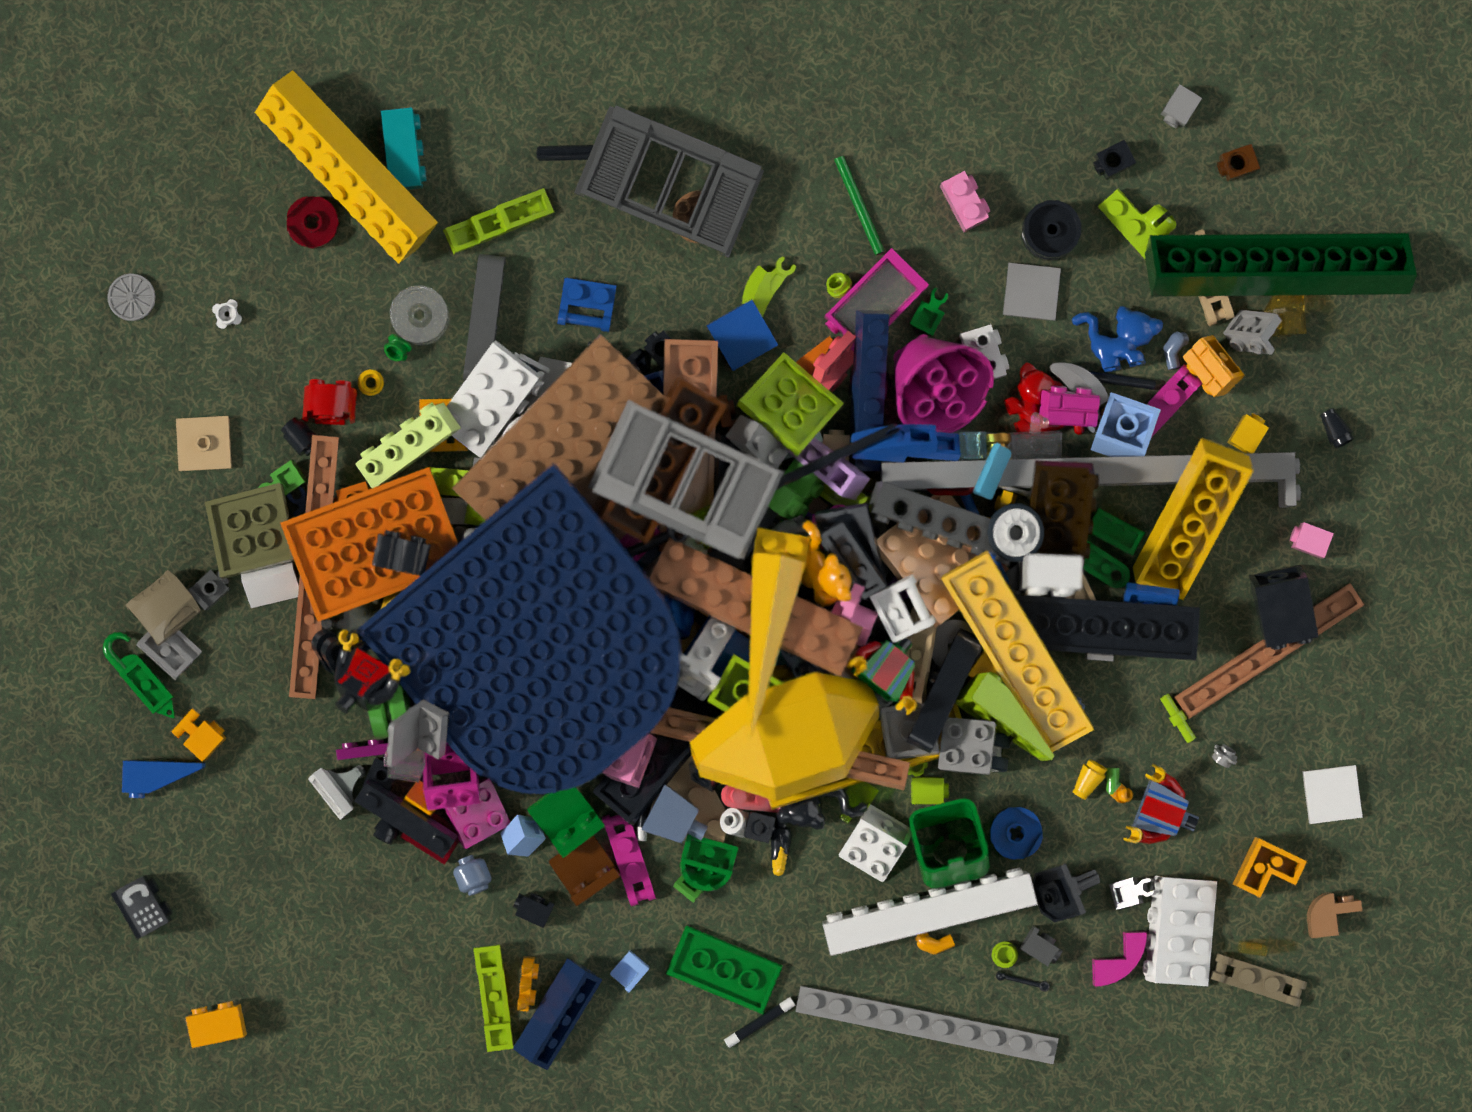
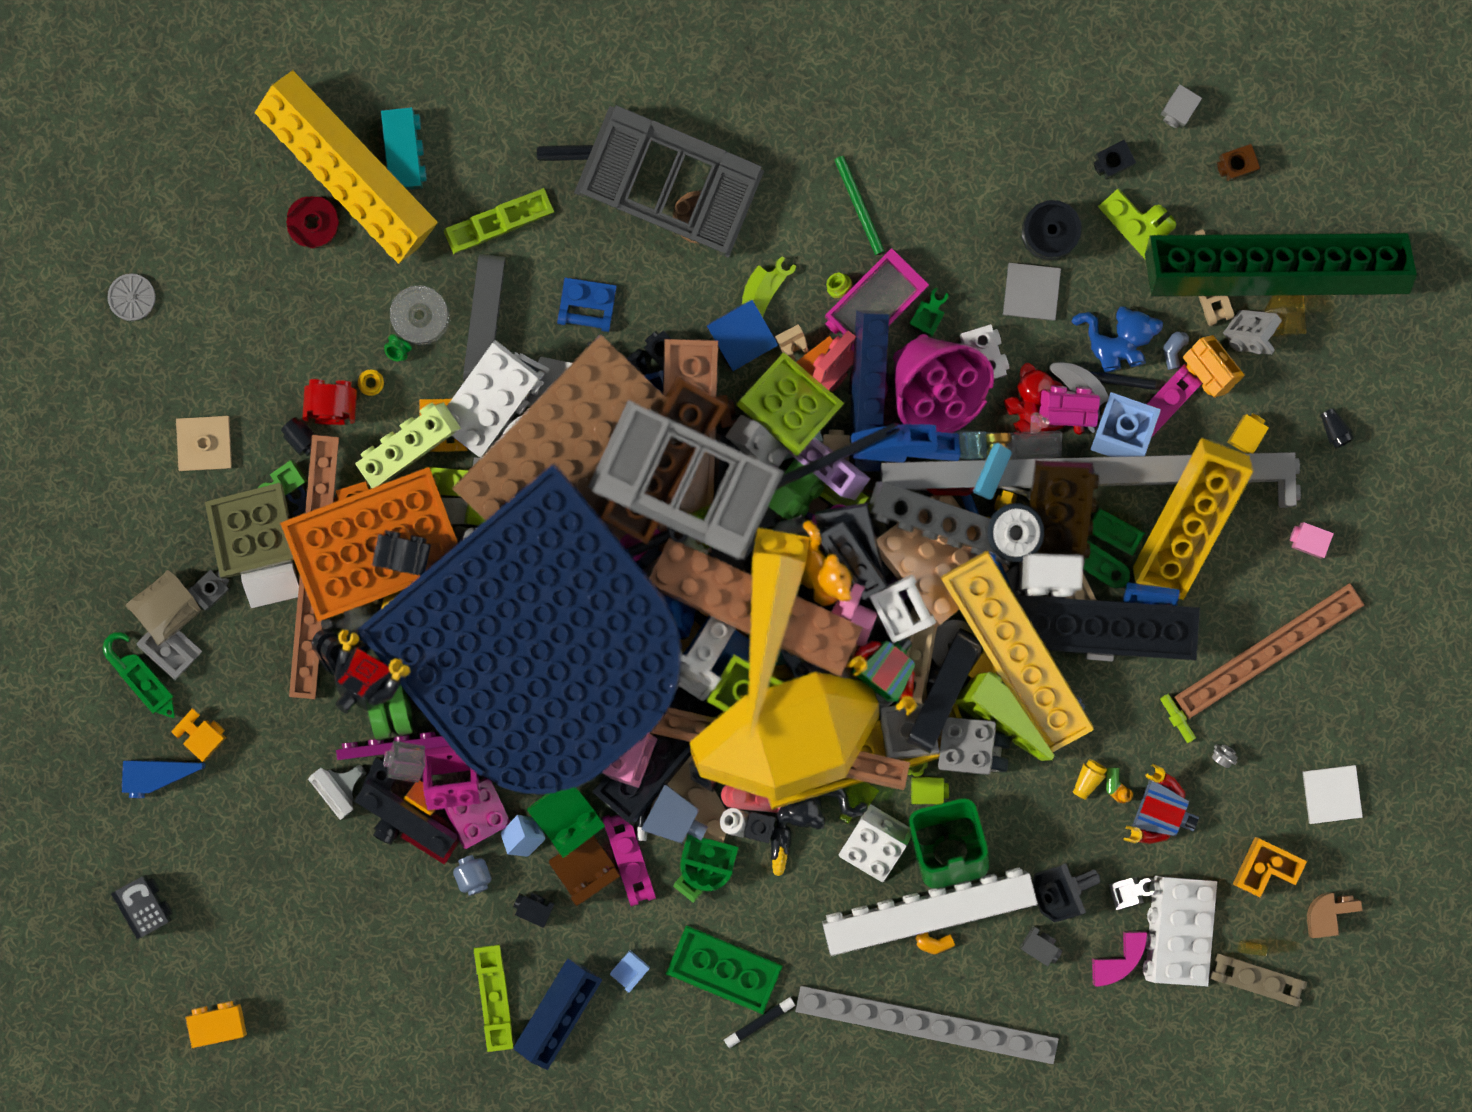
(233, 318): white plate -> none
(418, 728): light grey bracket -> none
(529, 972): light orange plate -> none
(792, 341): none -> tan tile
(964, 201): bright pink brick -> none
(1004, 954): lime plate -> none
(1019, 847): blue plate -> none
(1043, 986): black hinge -> none
(1284, 606): black slope -> none

